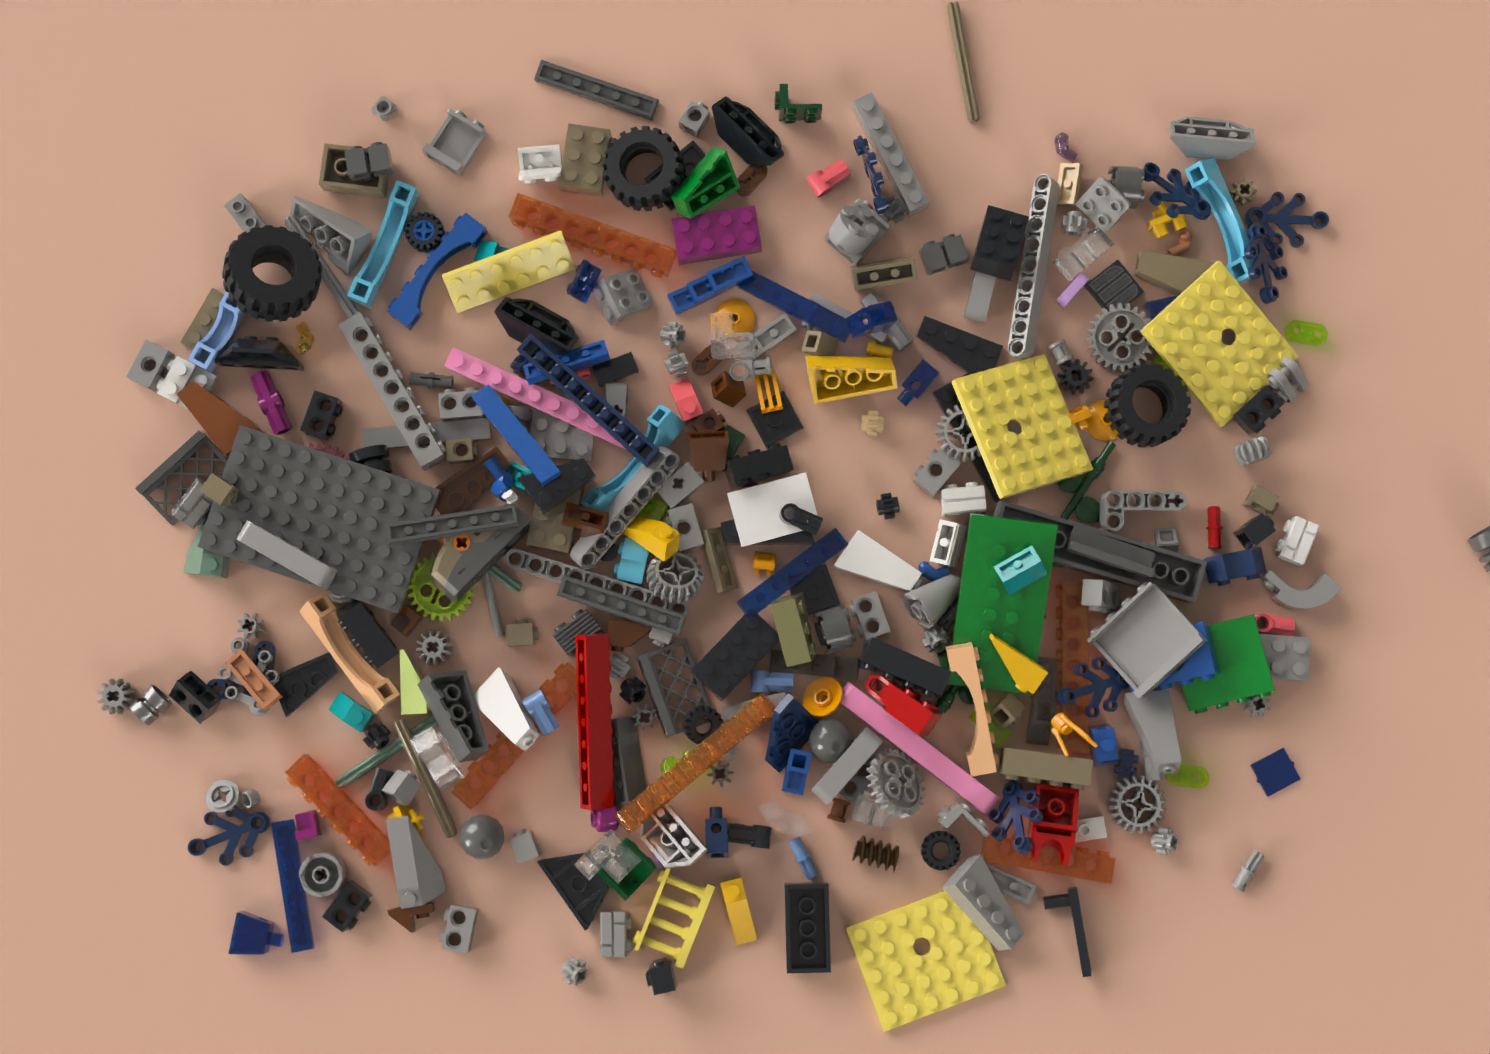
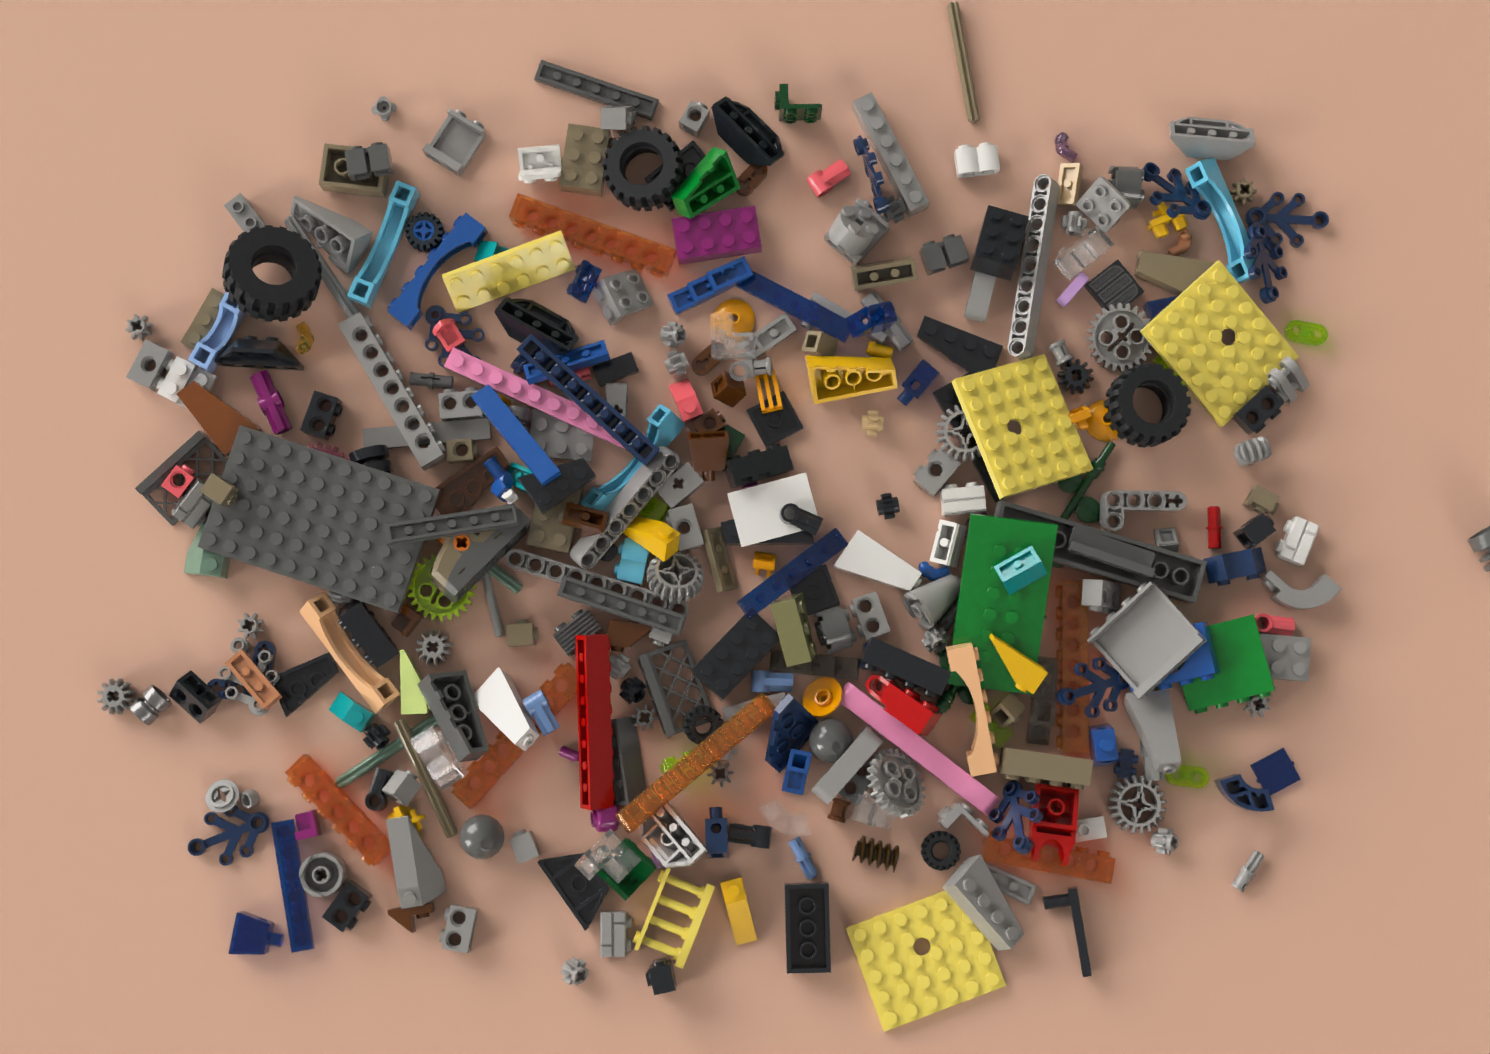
(145, 331): none -> light grey gear
(170, 484): none -> coral brick
(287, 555): light grey beam -> none
(448, 334): none -> coral tile
(468, 334): none -> dark blue plant
(569, 753): none -> magenta arm
(618, 117): none -> light grey brick
(976, 160): none -> white brick
(1064, 726): light orange plant -> none
(1243, 795): none -> dark blue brick

